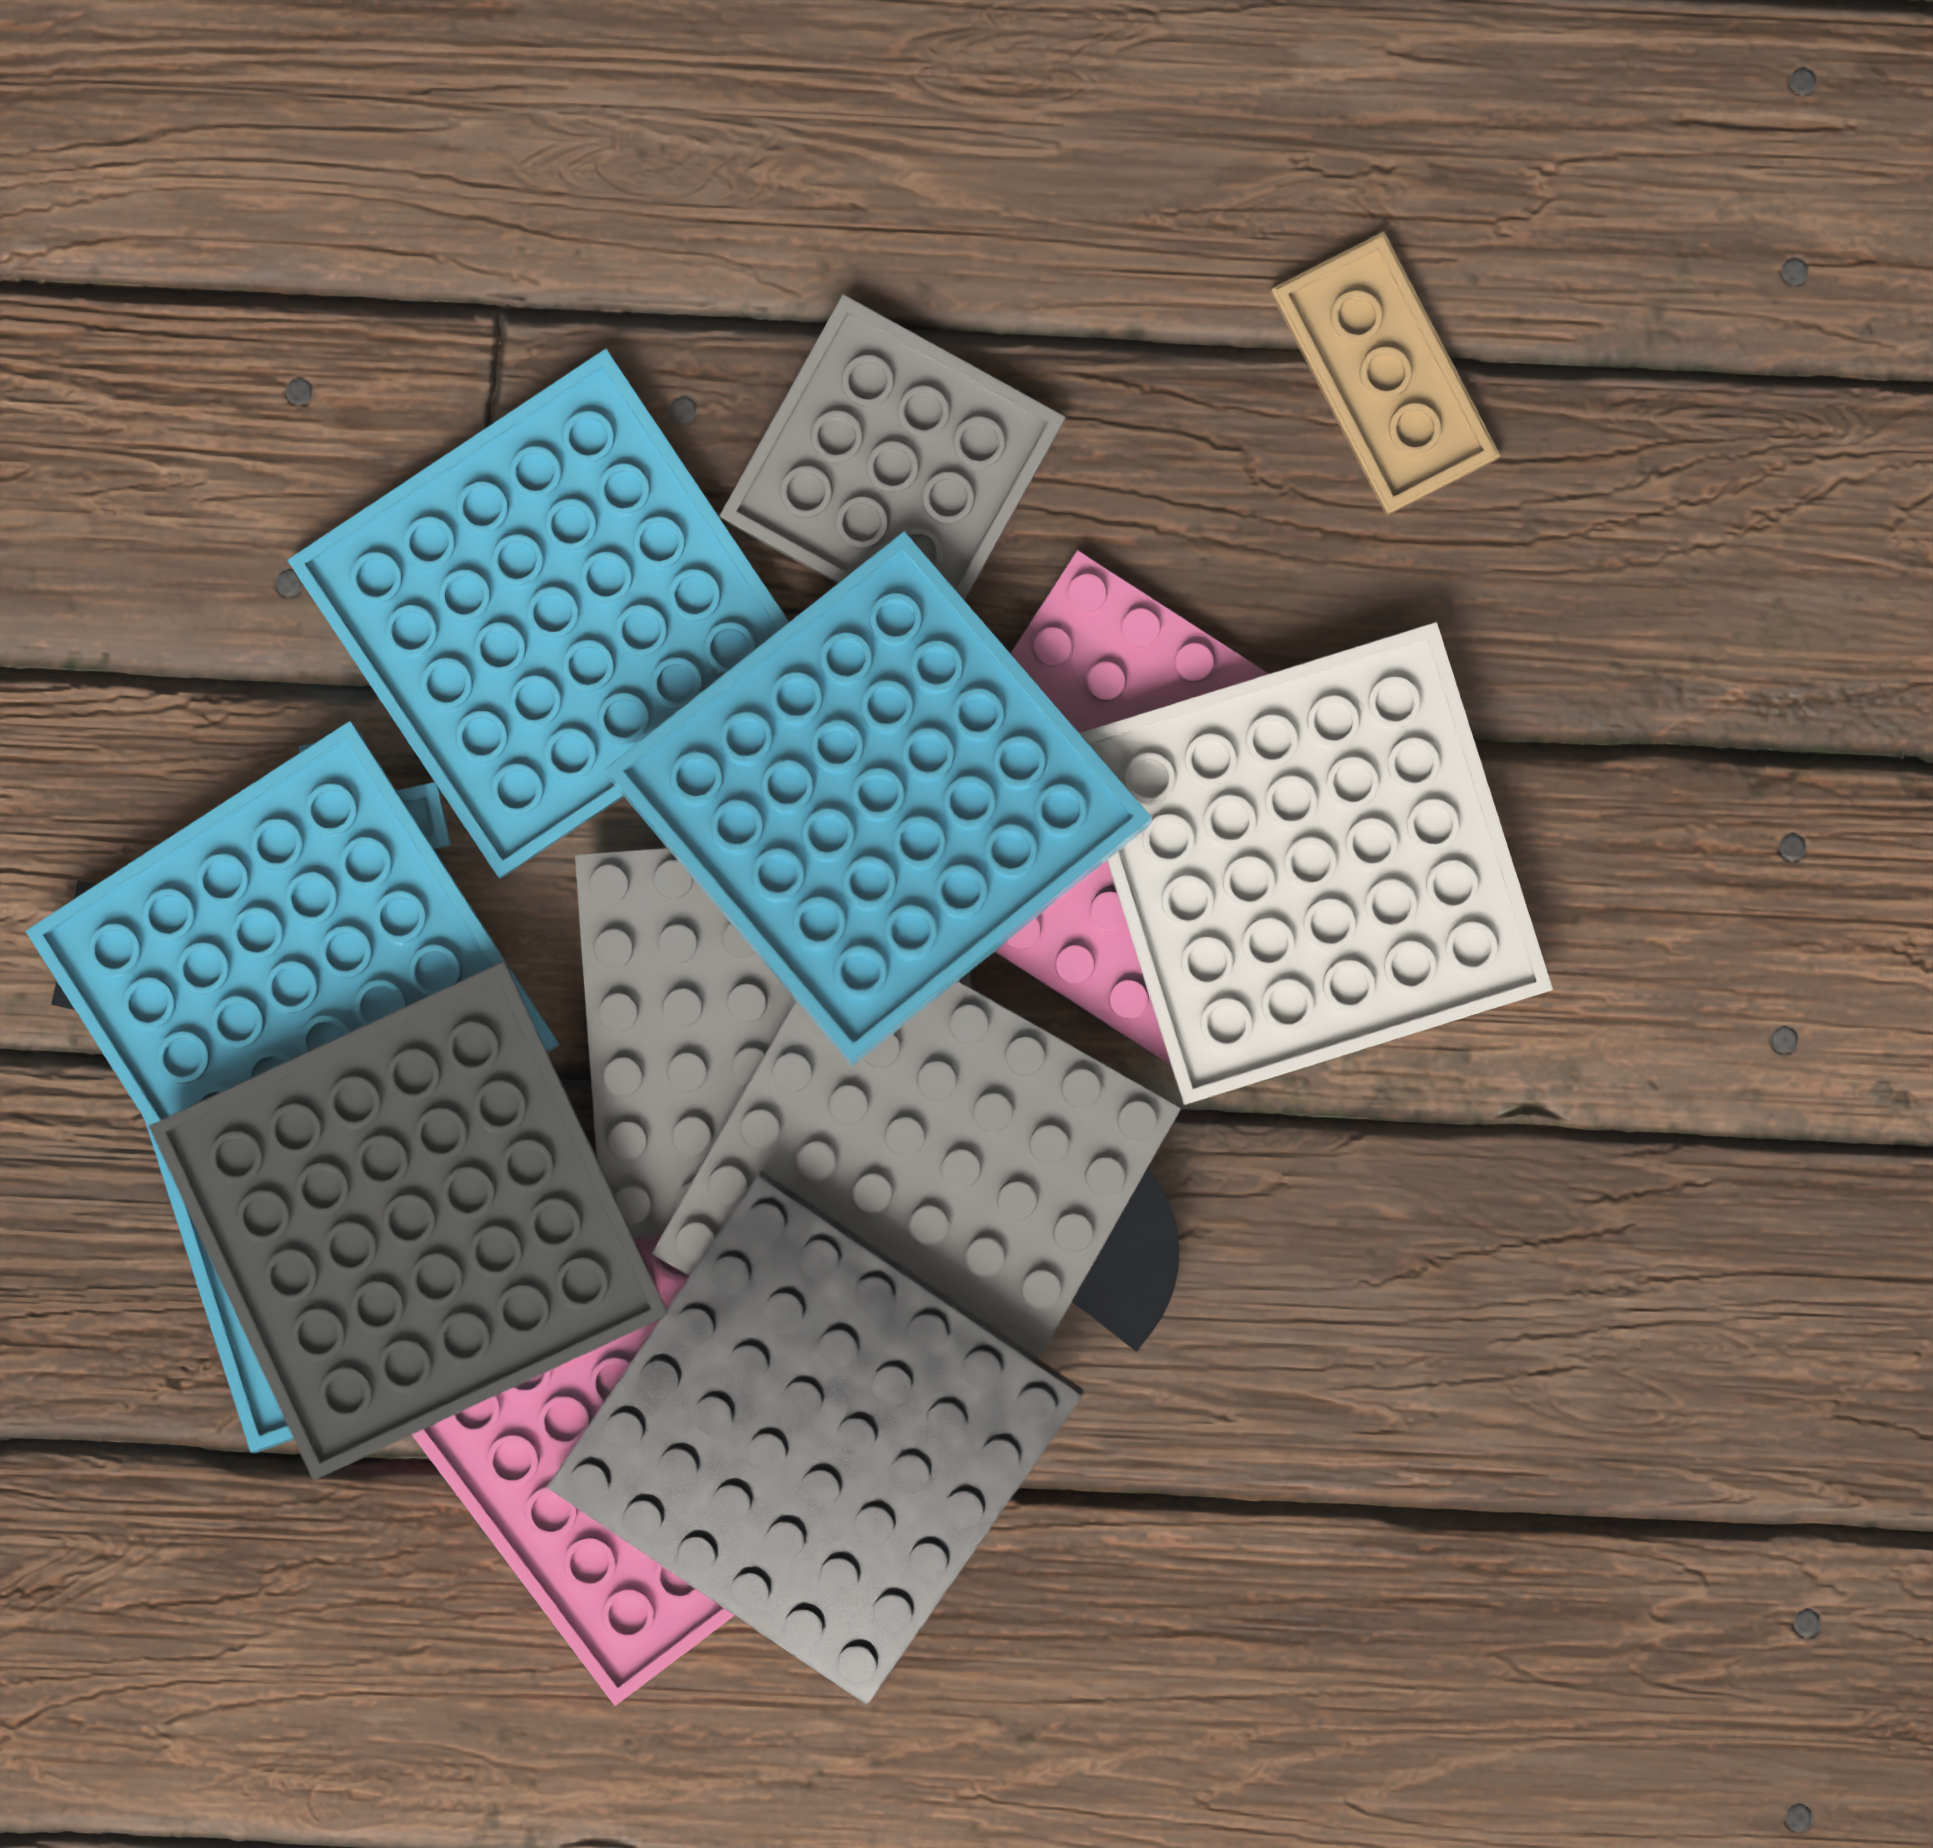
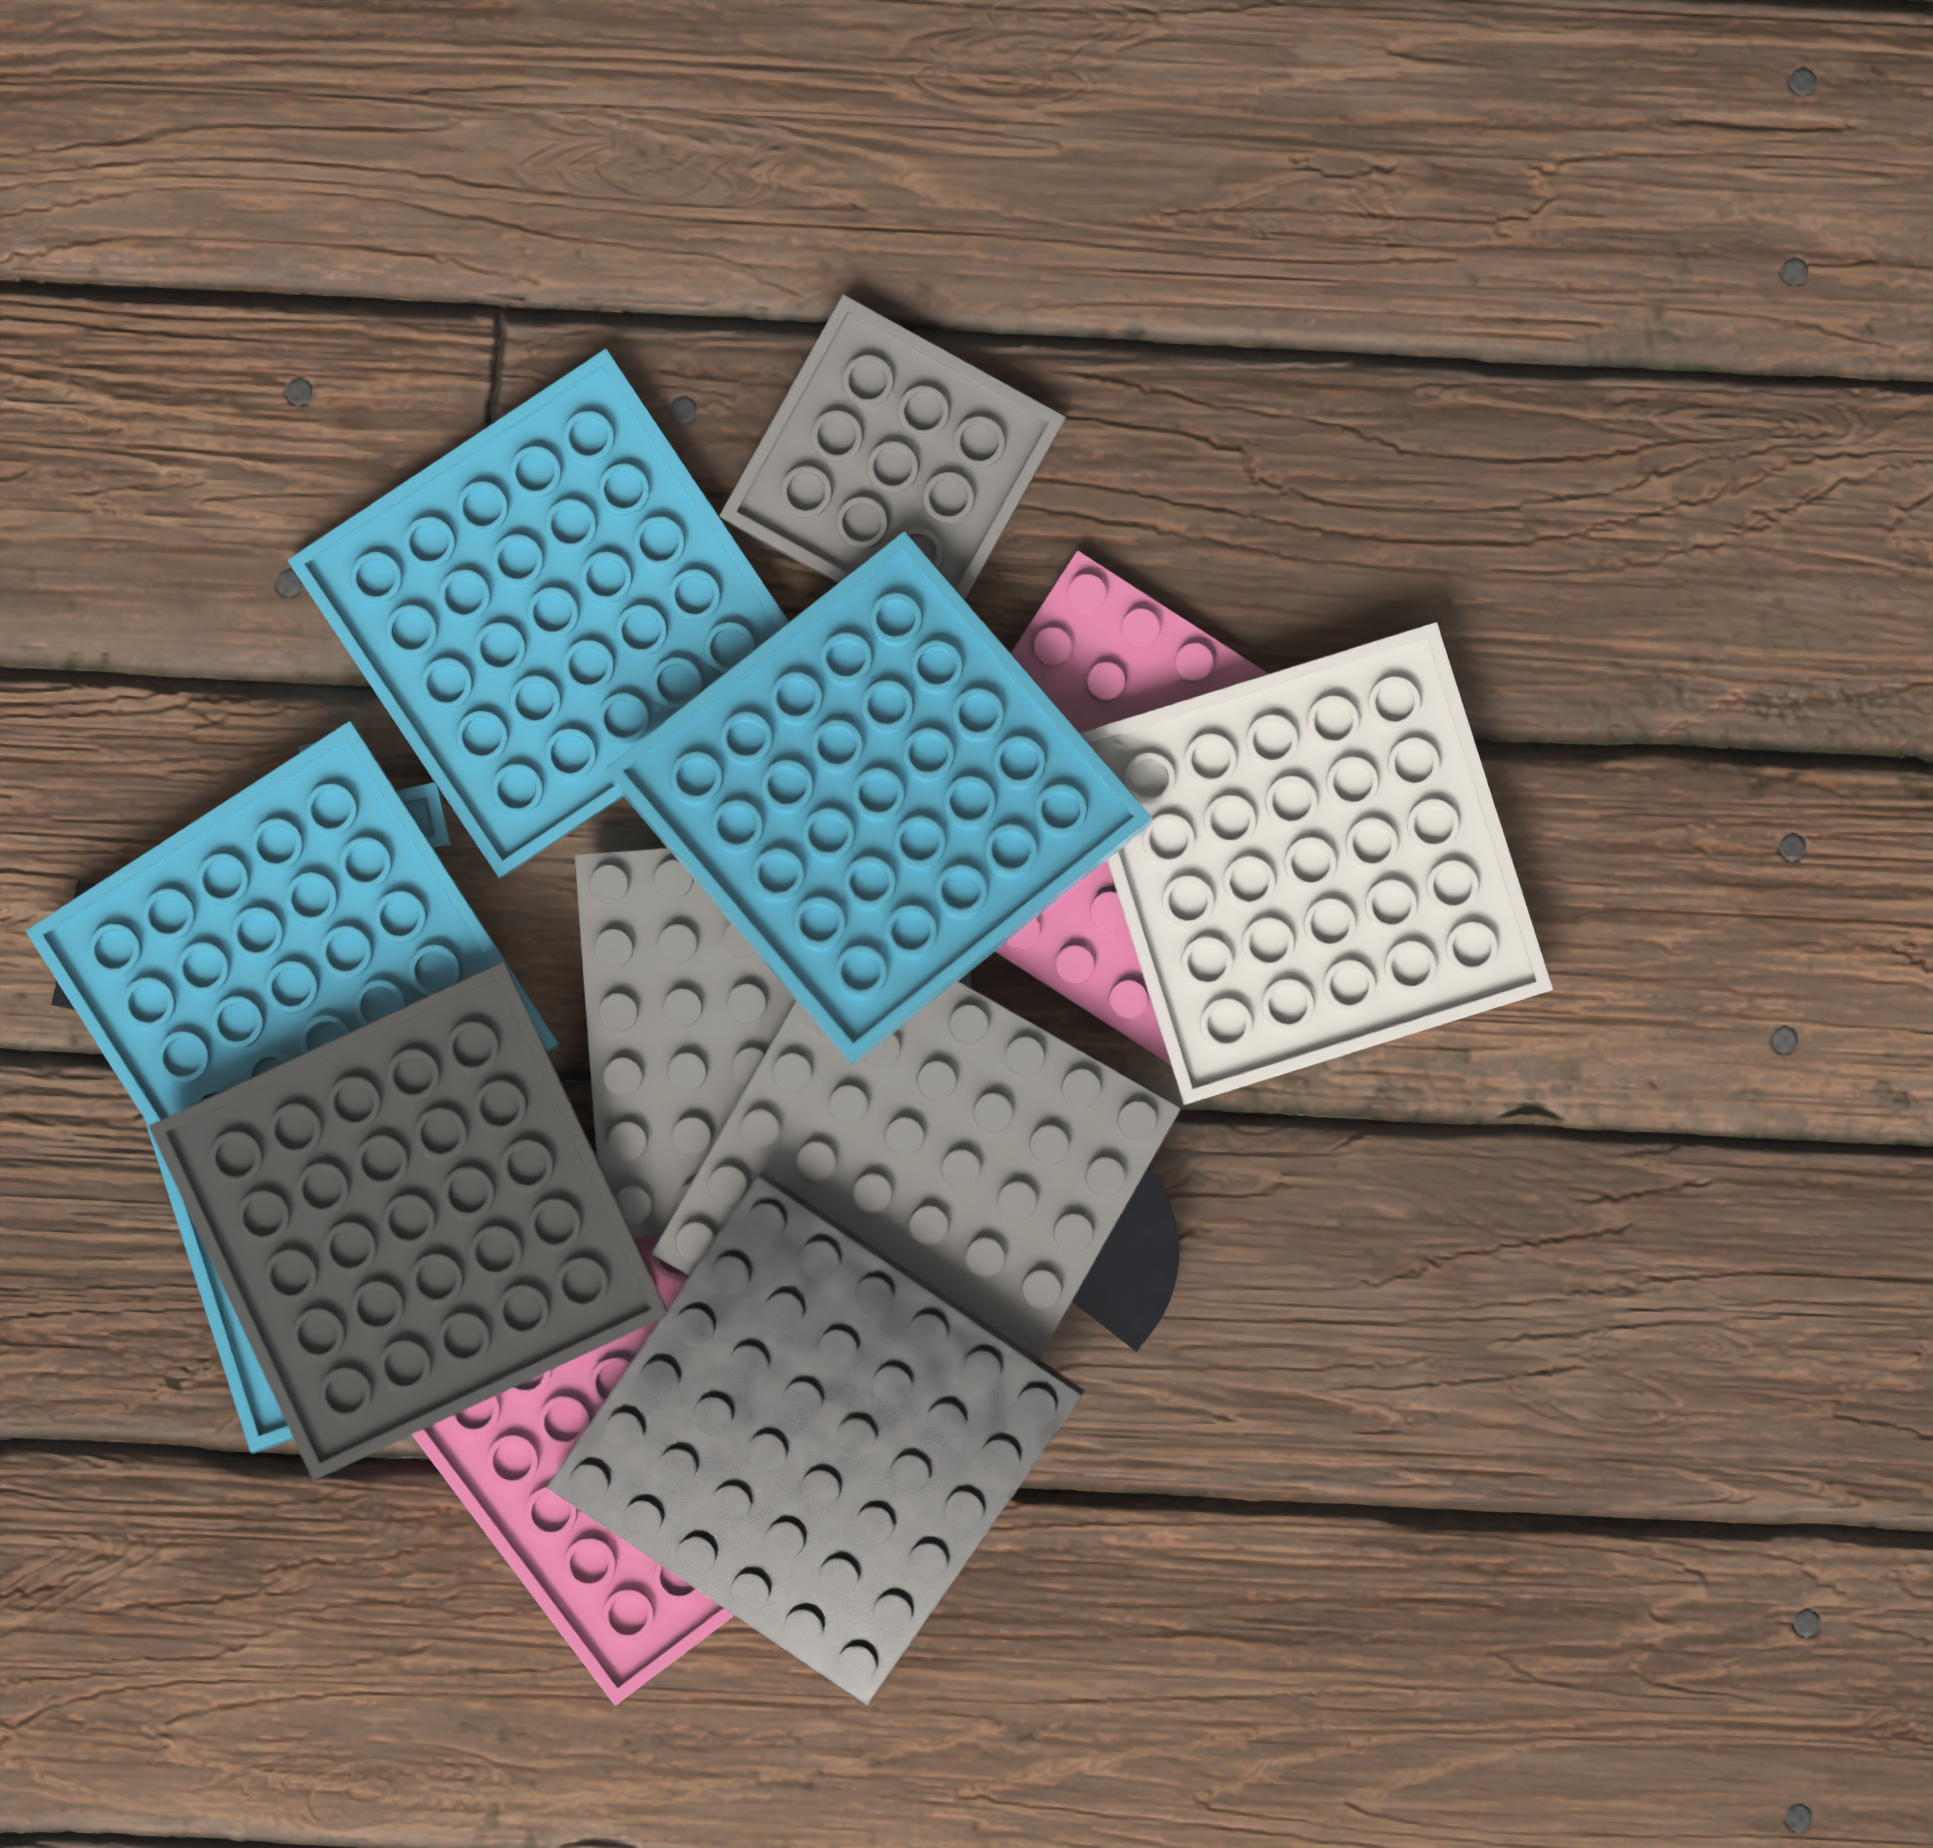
(1385, 373): tan tile -> none

